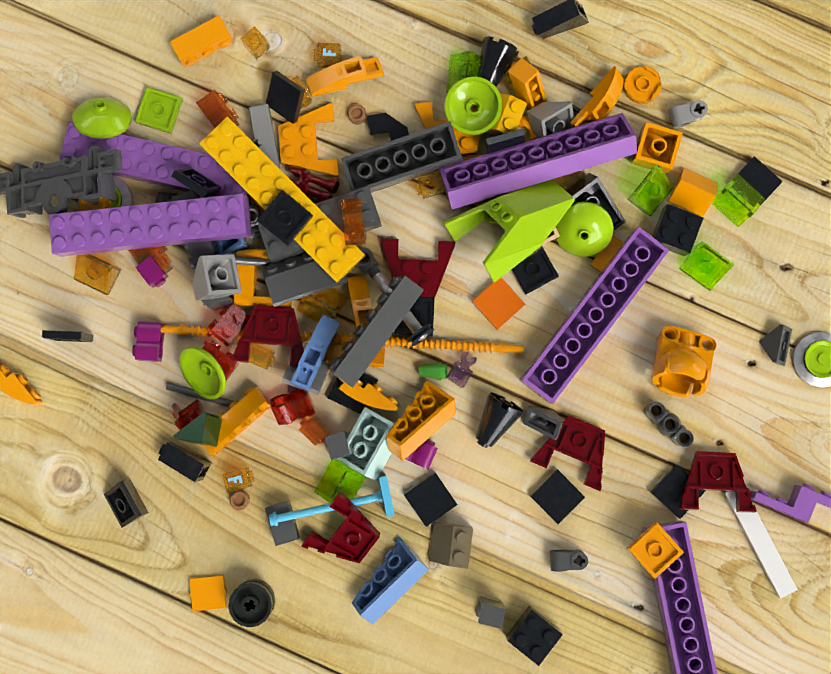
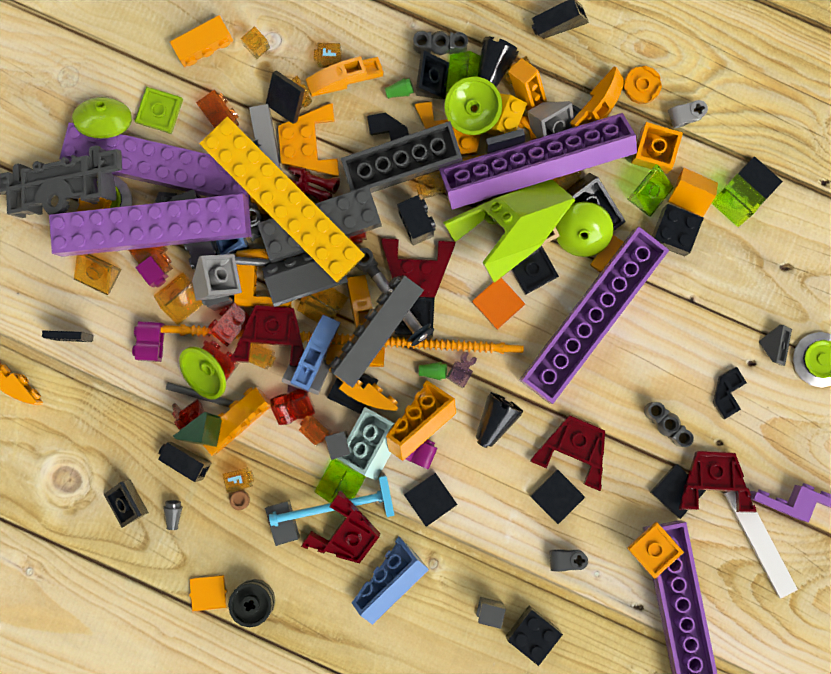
(172, 514): none -> dark grey cone
(178, 299): none -> clear yellow slope
(196, 182): black tile -> none
(285, 218): black tile -> none
(353, 221): clear orange brick -> none
(357, 114): medium nougat tile -> none
(400, 89): none -> bright green cone
(415, 219): none -> black brick
(431, 40): none -> dark grey piece
(432, 76): none -> black slope
(451, 544): dark tan slope -> none
(544, 421): dark grey slope -> none
(683, 362): light orange piece -> none
(706, 265): clear neon green slope -> none
(726, 384): none -> black tile

